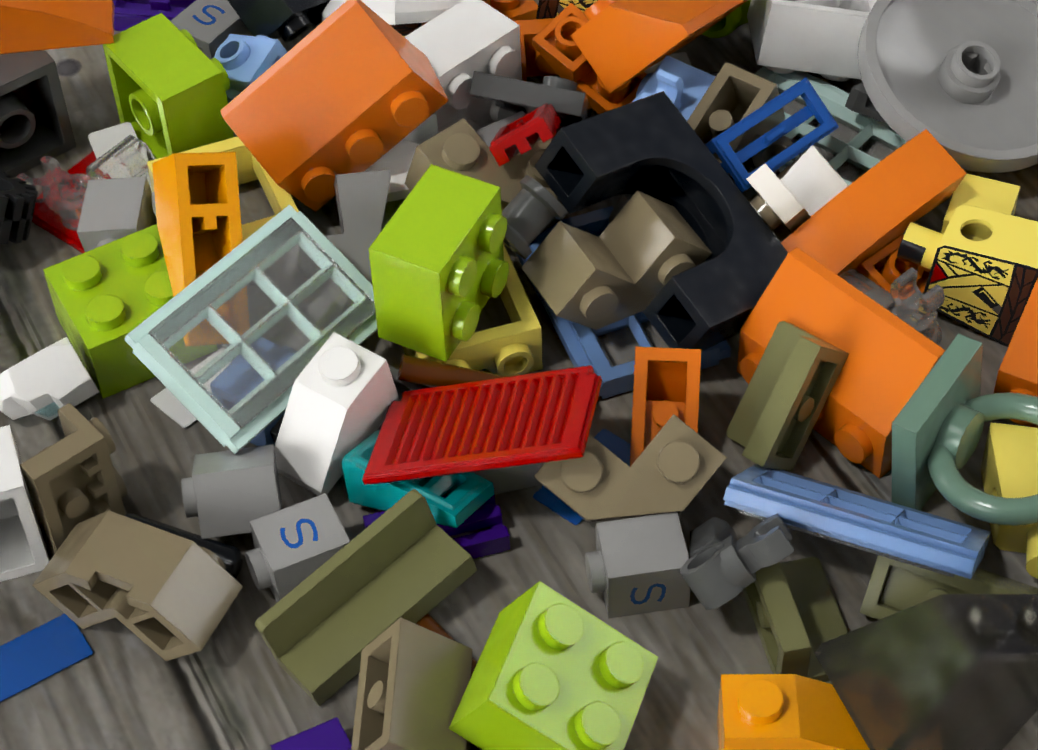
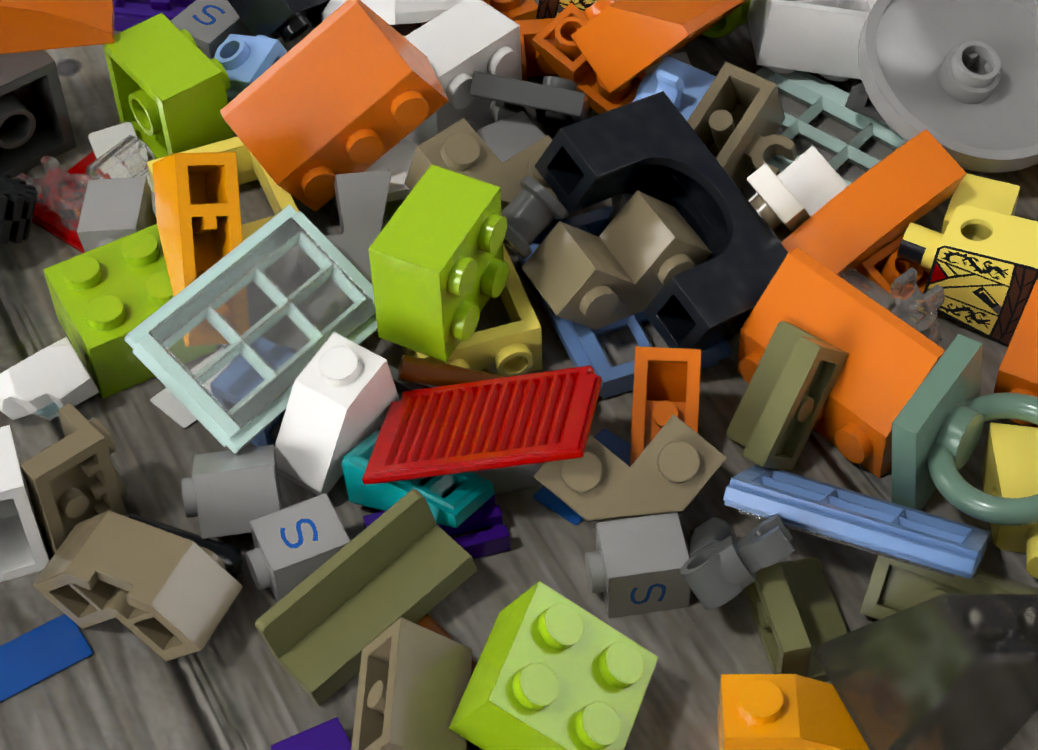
(524, 132): red tile -> none
(815, 107): blue tile -> none

